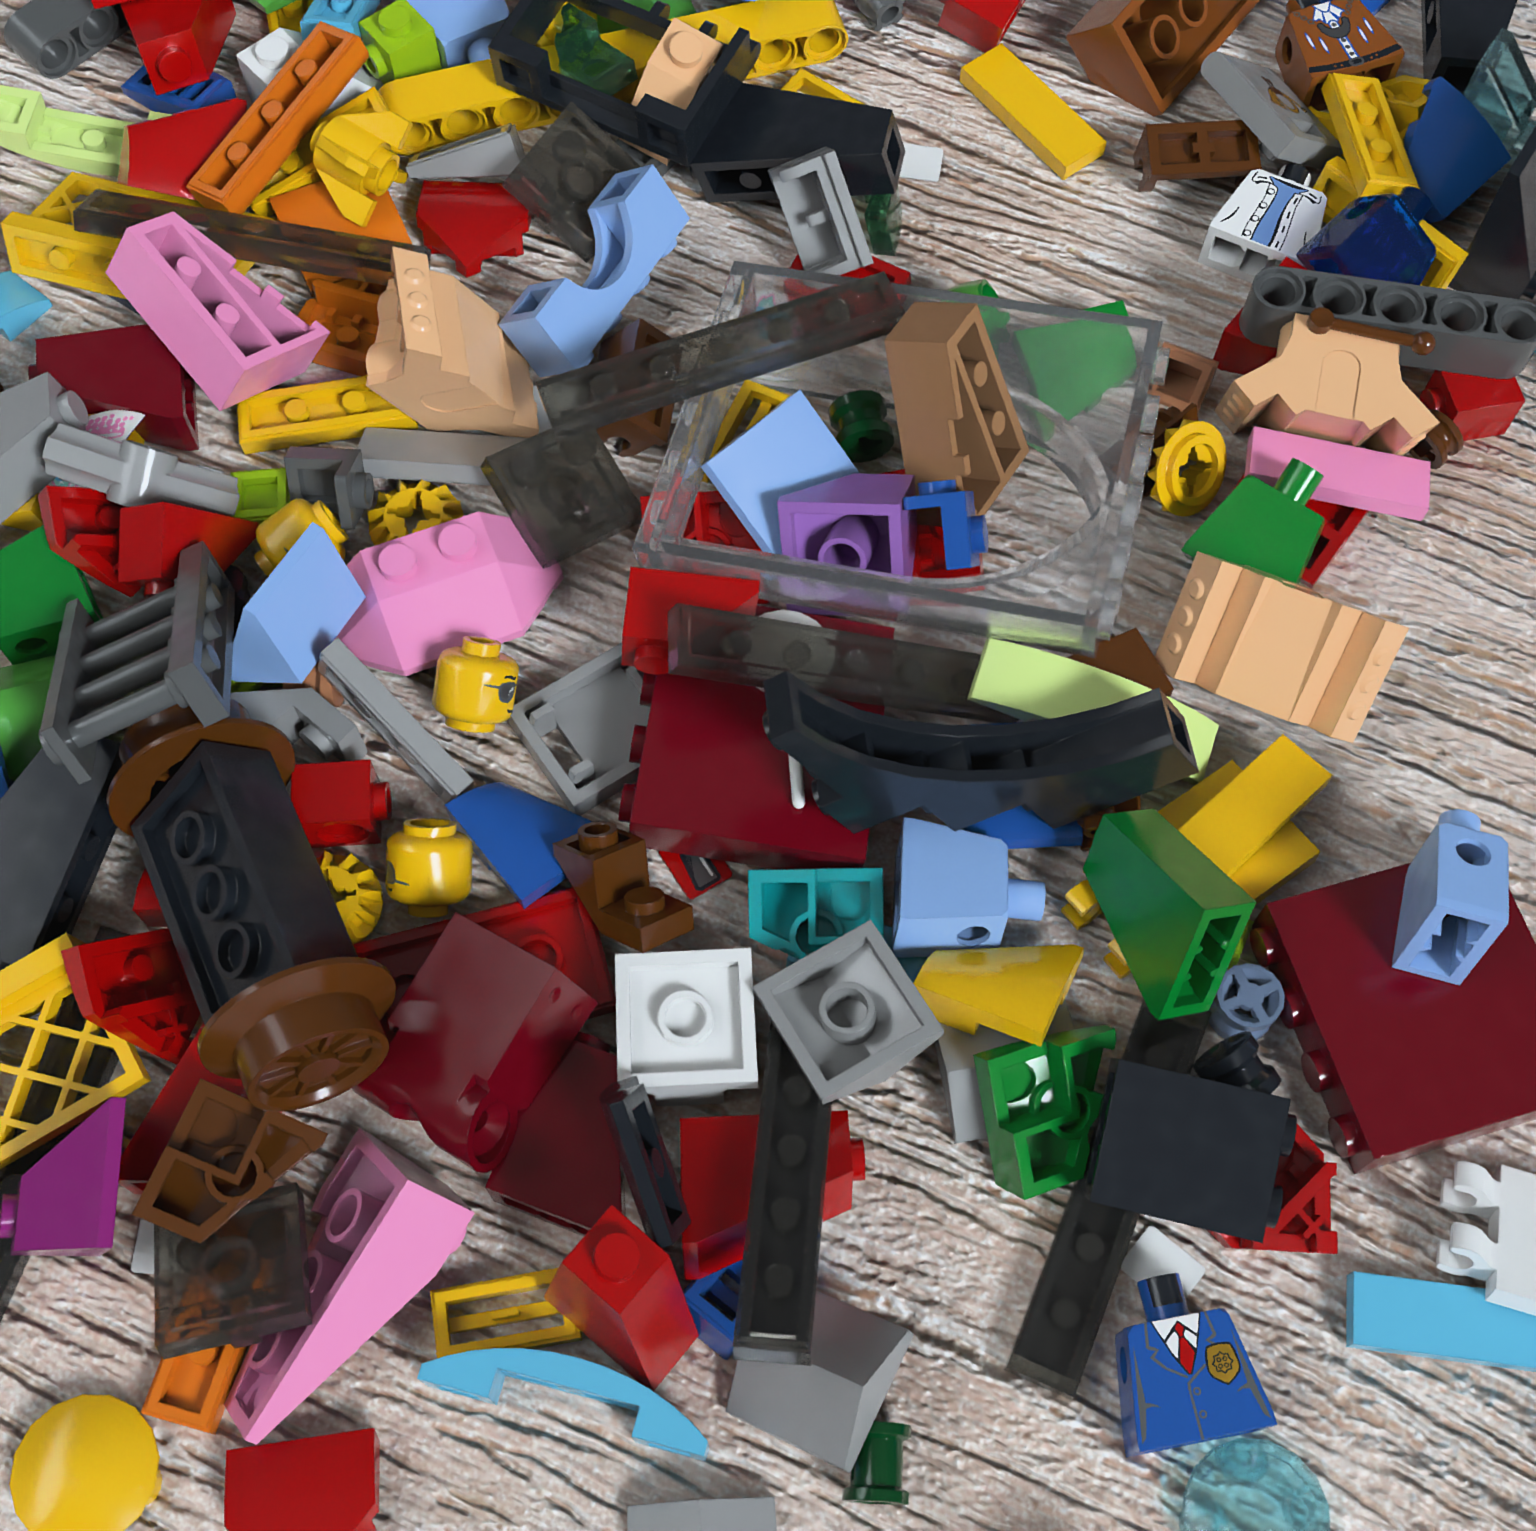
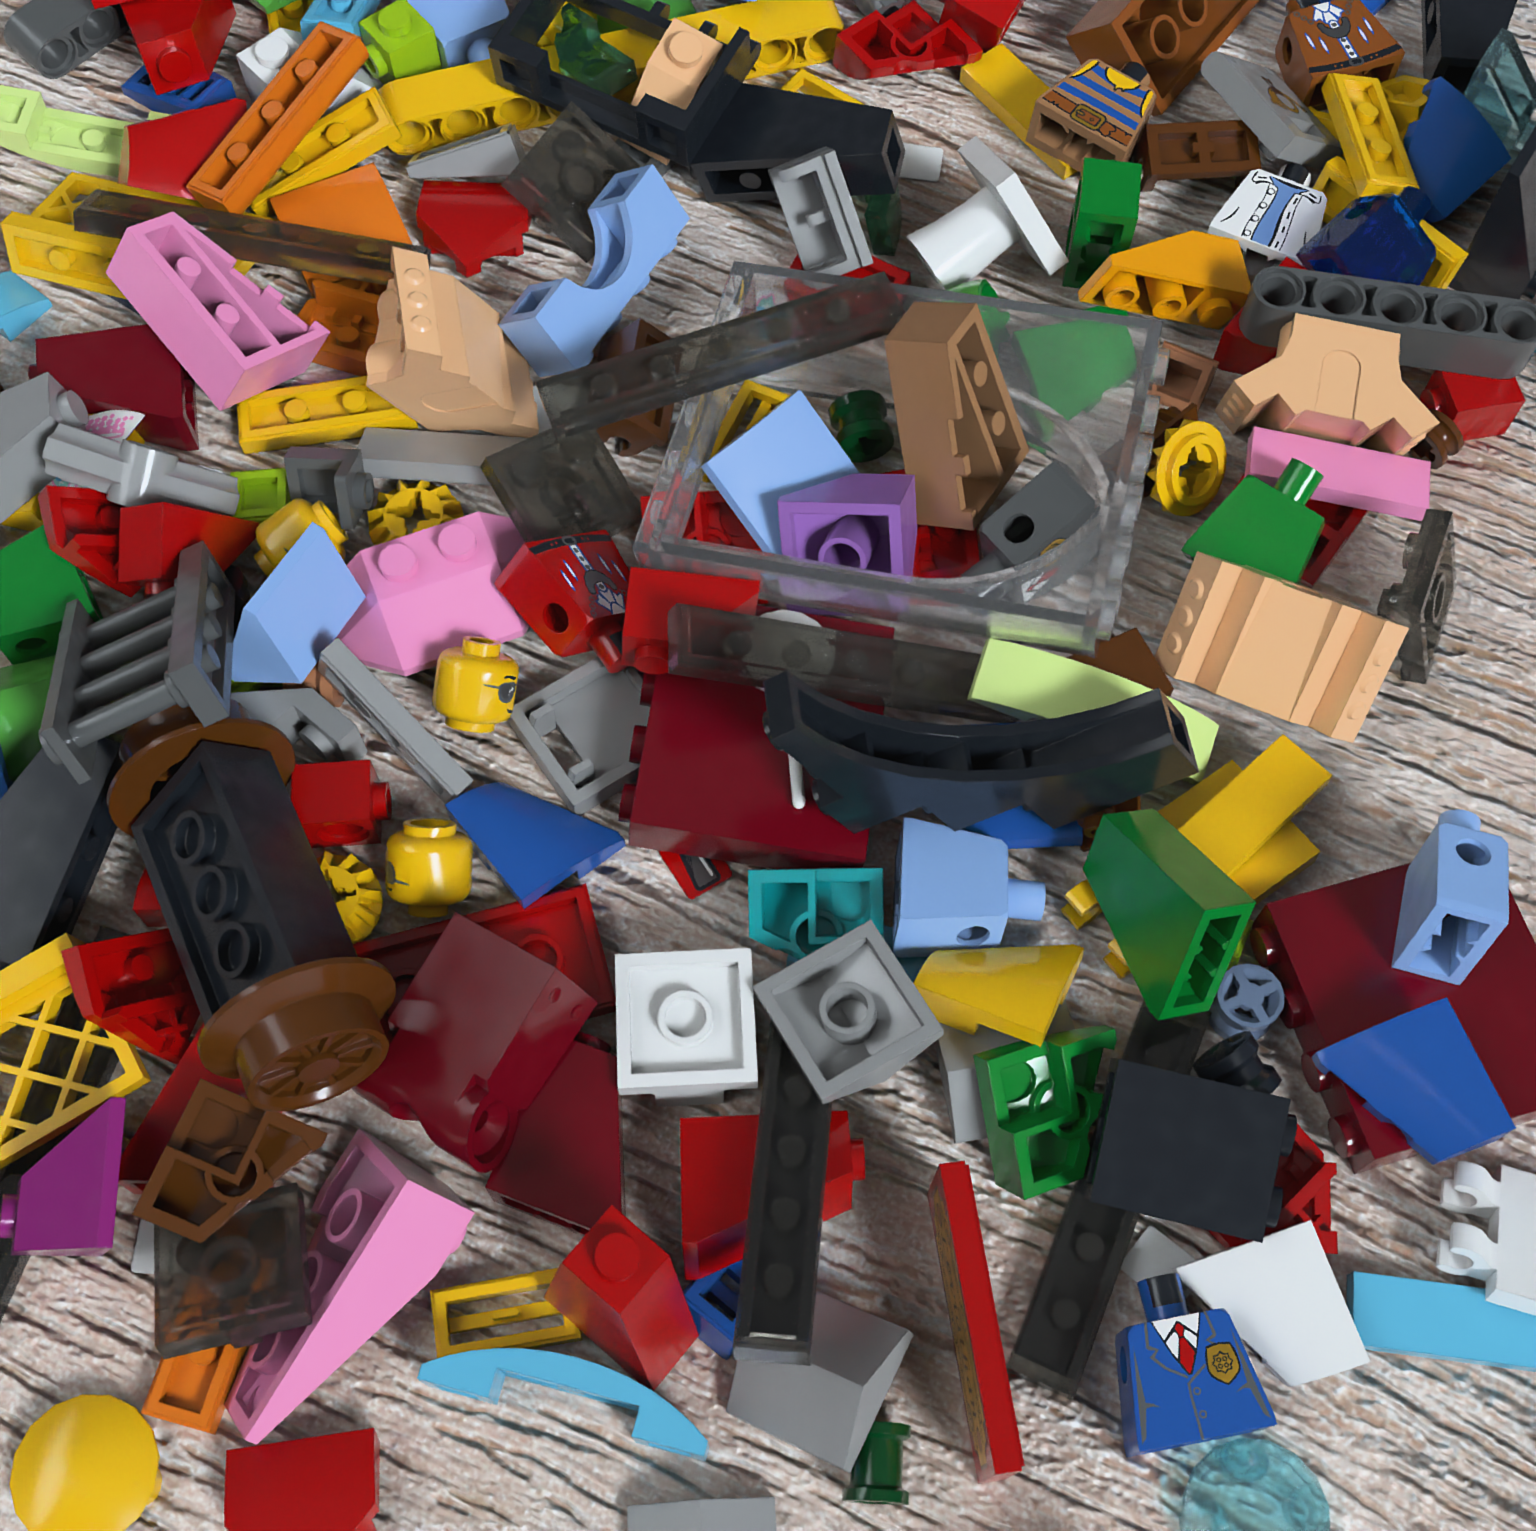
(357, 159): yellow brick -> none
(571, 594): none -> red torso
(614, 886): reddish brown slope -> none
(645, 1161): black slope -> none
(902, 44): none -> red slope
(963, 531): blue bracket -> none
(974, 1325): none -> red tile
(985, 225): none -> white plant
(1033, 521): none -> dark grey torso
(1093, 113): none -> medium nougat torso
(1101, 217): none -> green brick
(1177, 278): none -> light orange slope
(1282, 1303): none -> white slope
(1323, 320): reddish brown hinge -> none
(1423, 1081): none -> blue slope
(1424, 595): none -> clear smoke hinge

